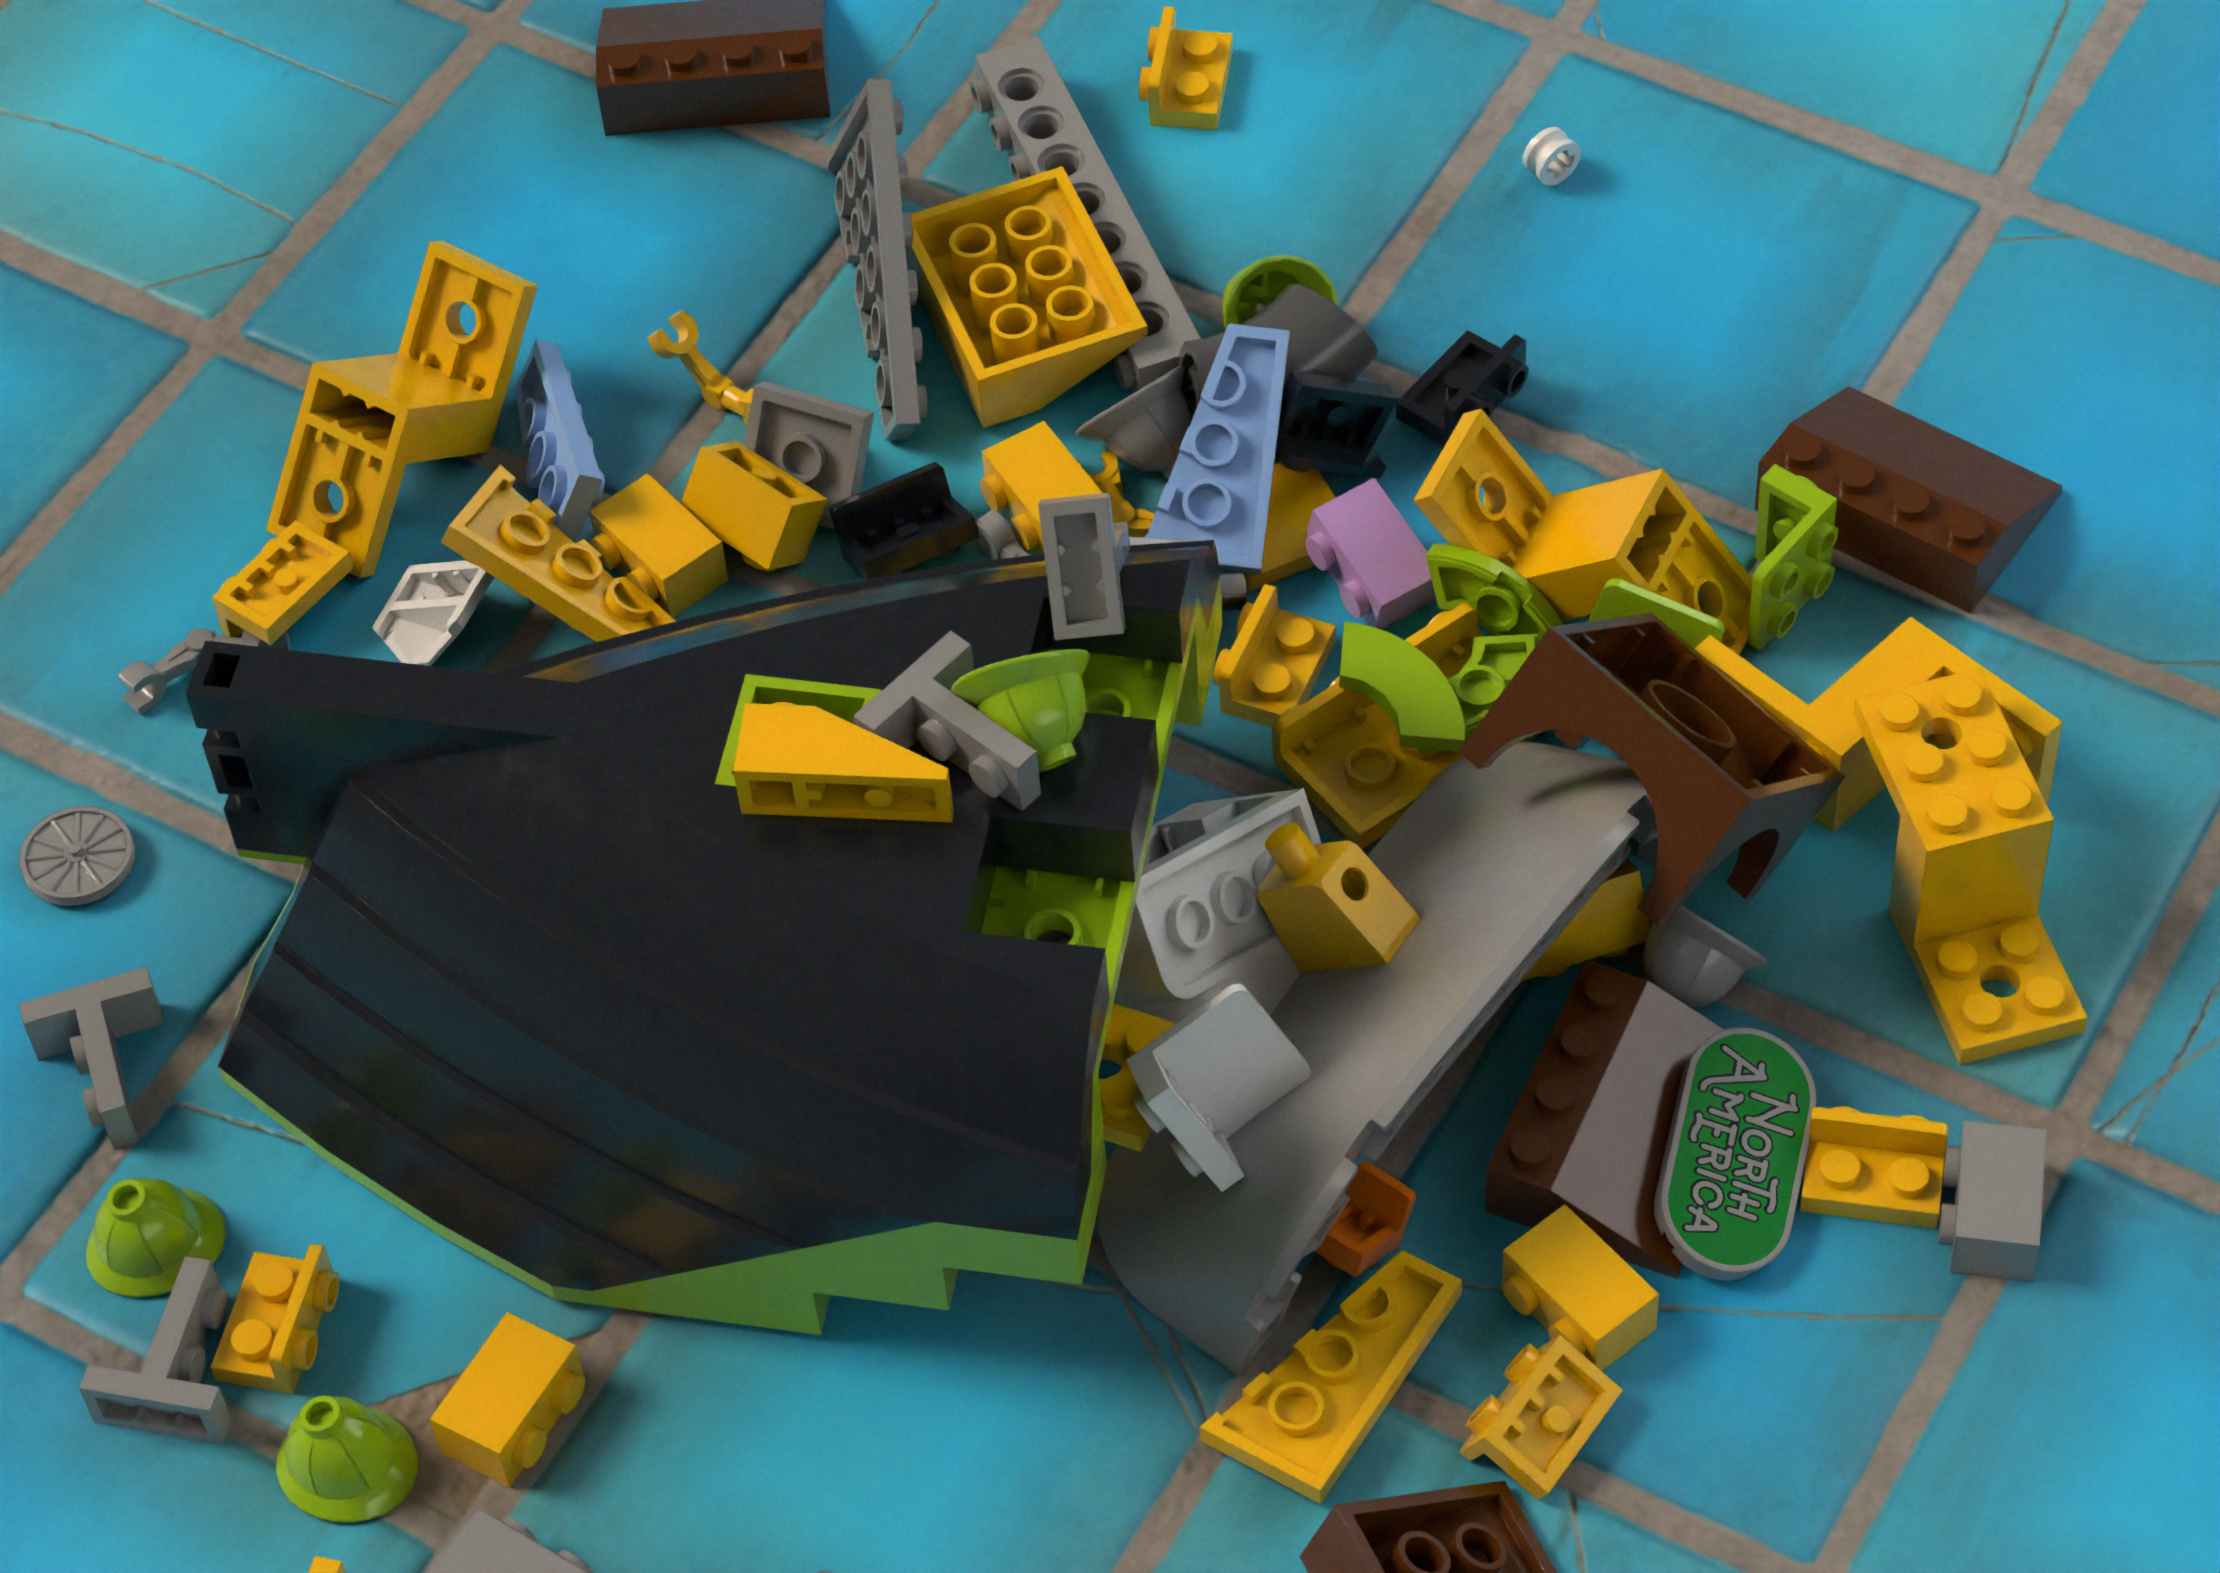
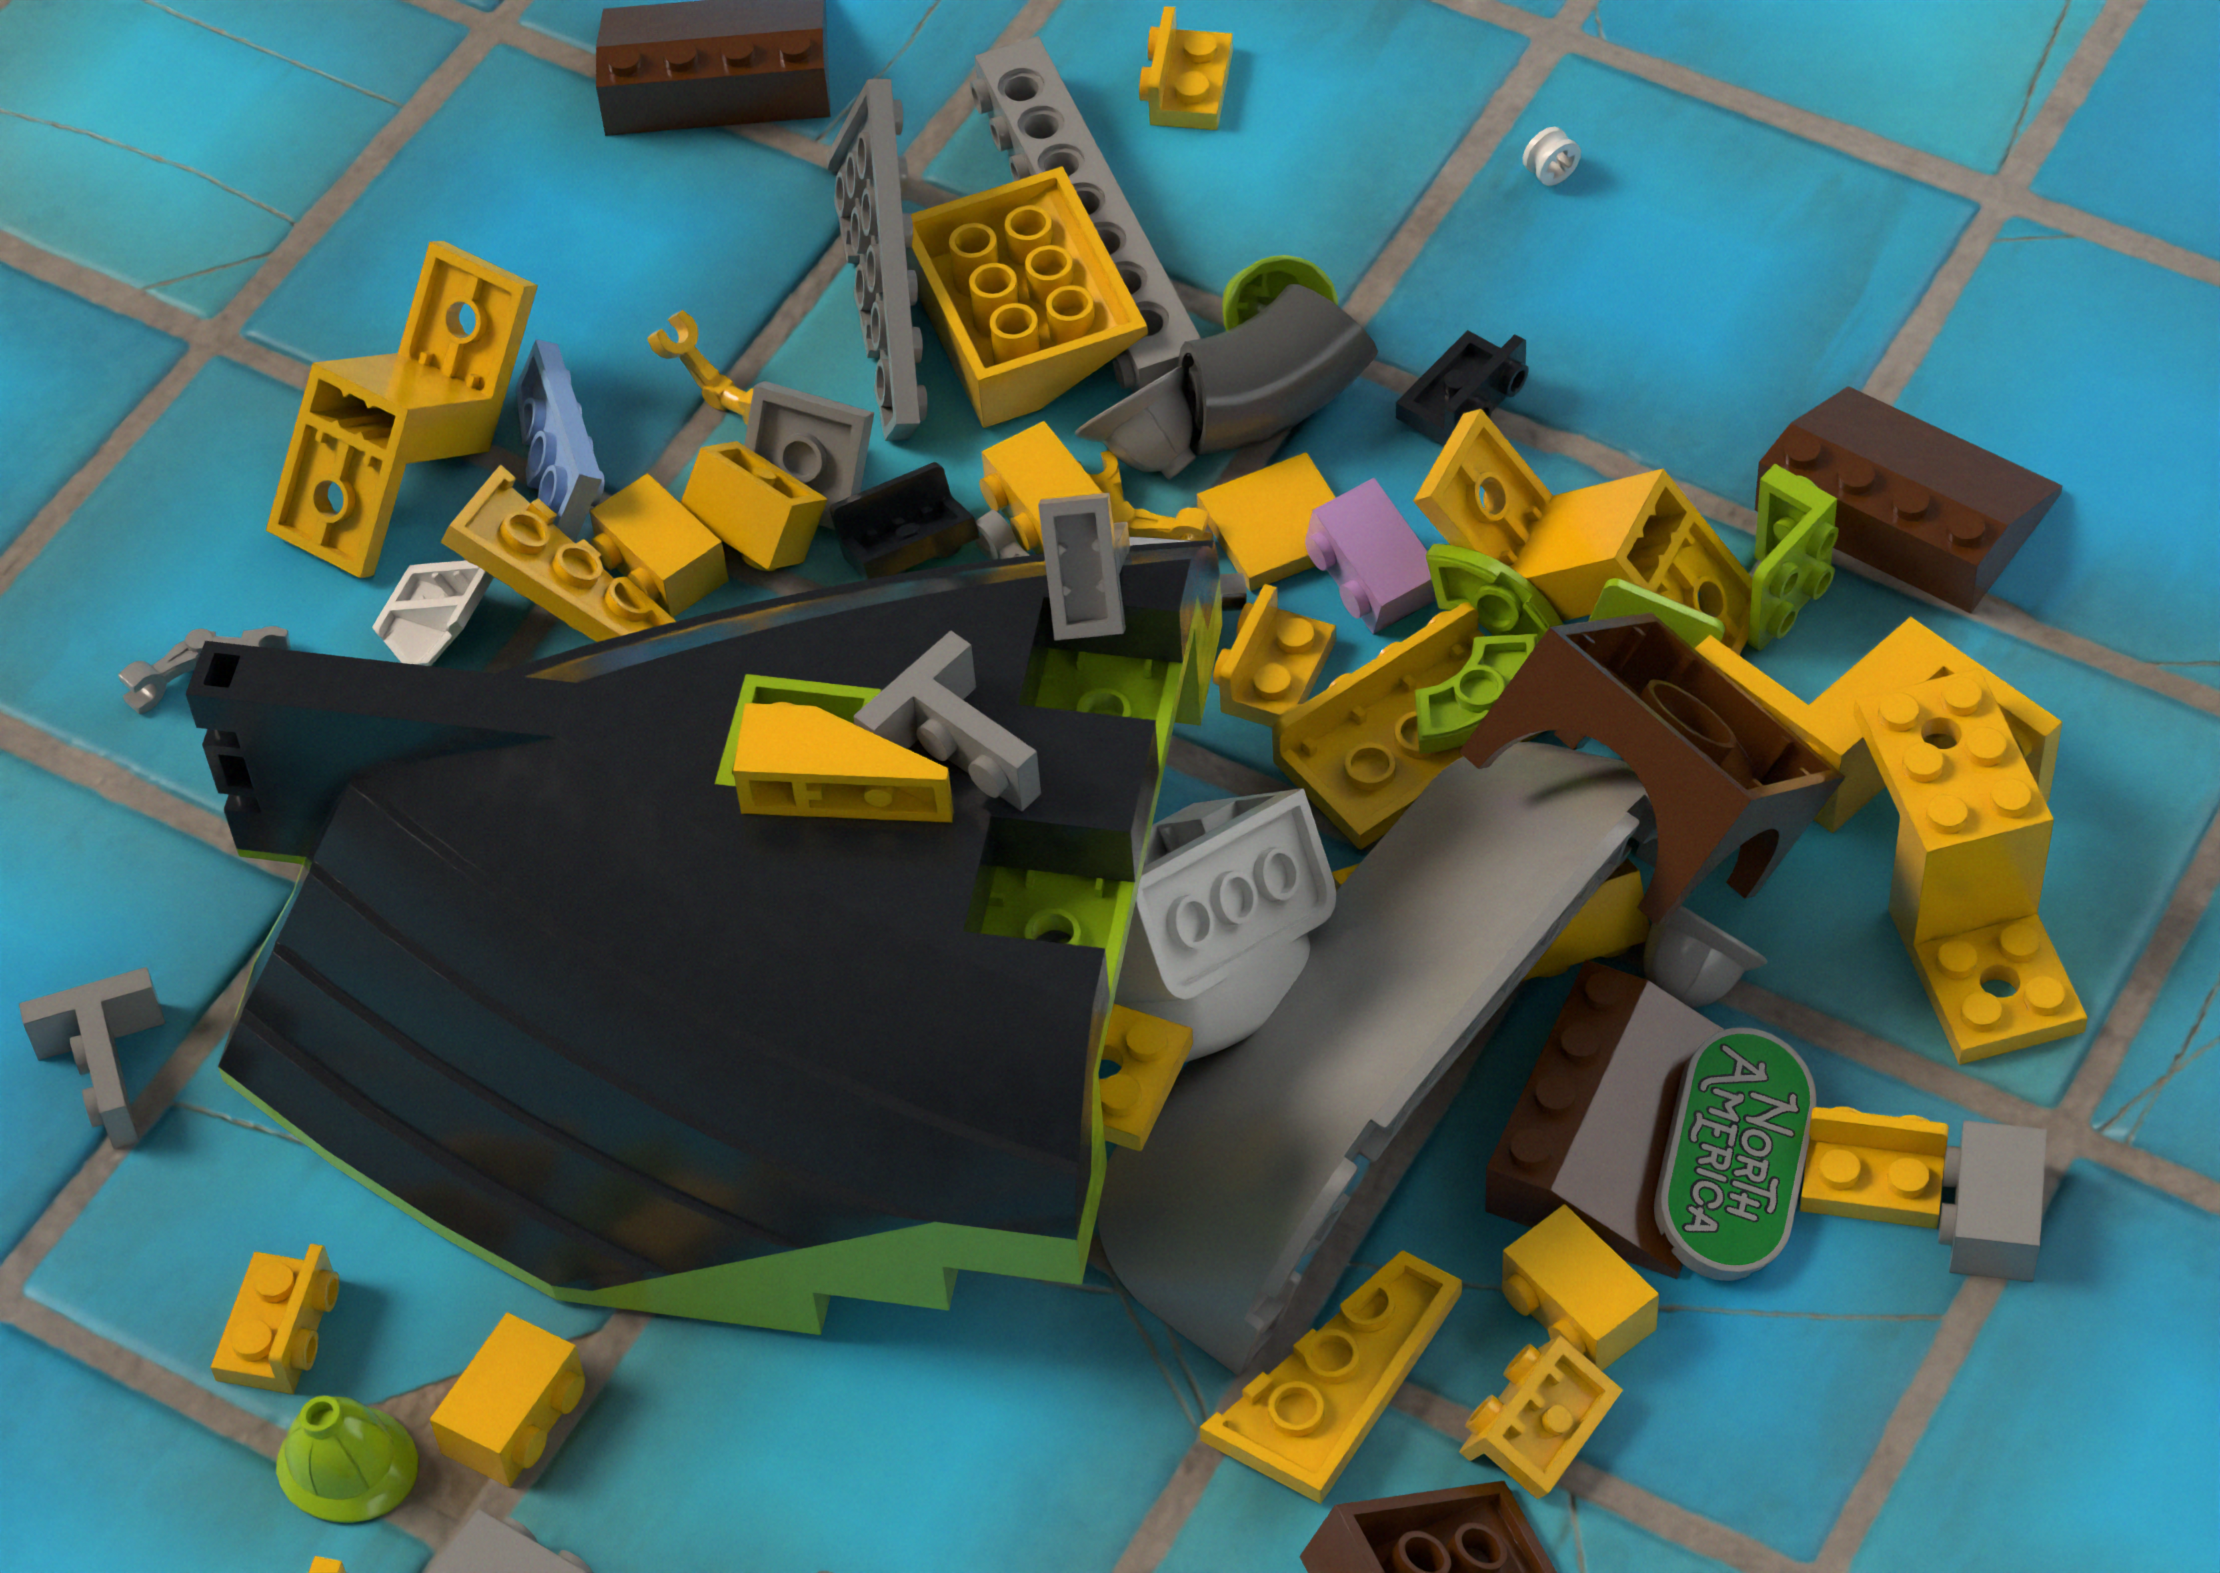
(77, 855): light grey wheel -> none
(147, 1232): lime hat -> none
(168, 1390): light grey bracket -> none
(280, 584): yellow bracket -> none
(1034, 699): lime hat -> none
(1214, 1078): white bracket -> none
(1229, 452): light blue wing -> none
(1332, 903): yellow torso -> none
(1333, 424): black bracket -> none
(1370, 1221): orange bracket -> none
(1405, 685): lime tile -> none

